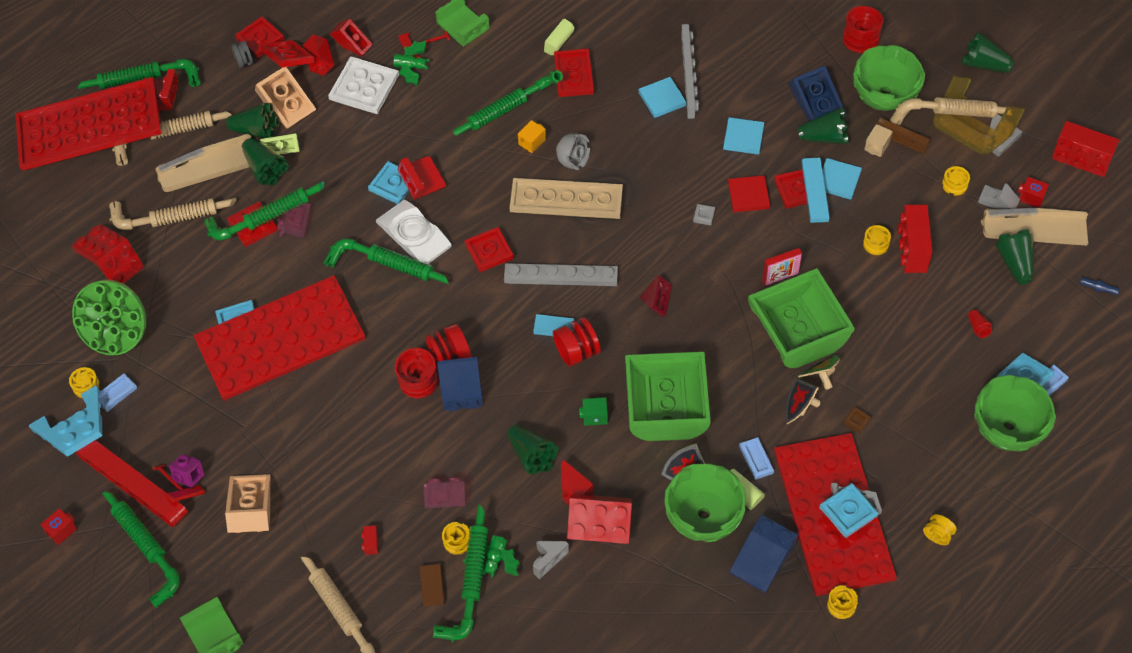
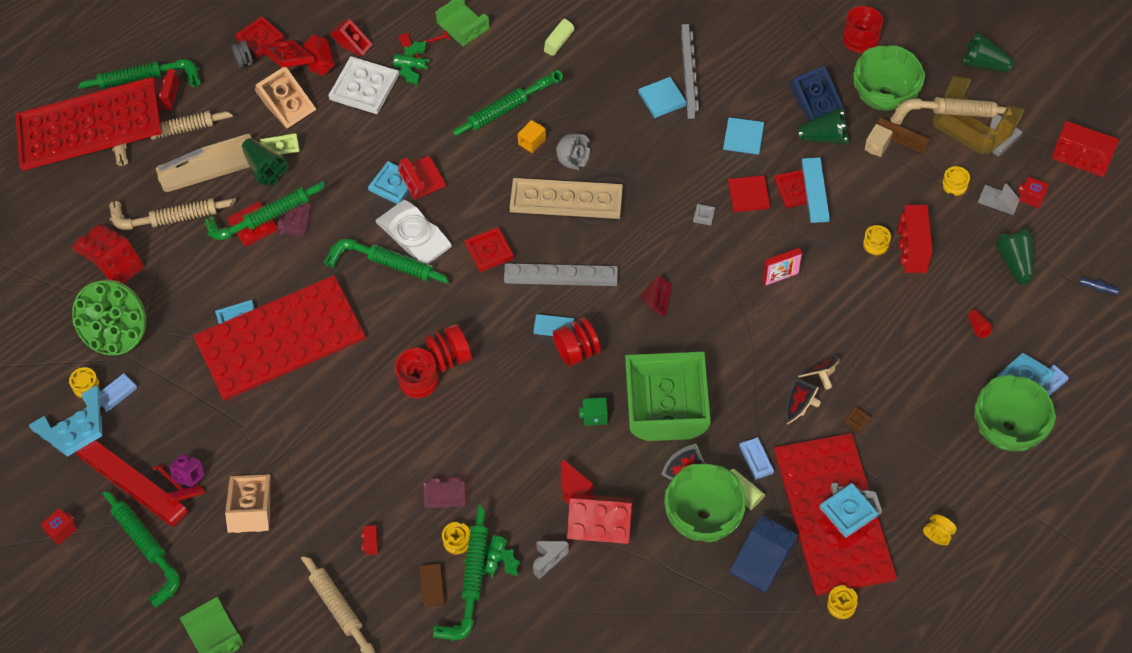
(257, 121): dark green cone -> none
(460, 384): dark blue slope -> none
(532, 449): dark green cone -> none
(576, 72): red plate -> none
(802, 318): bright green container -> none
(840, 178): medium azure tile -> none
(1043, 224): tan piece -> none

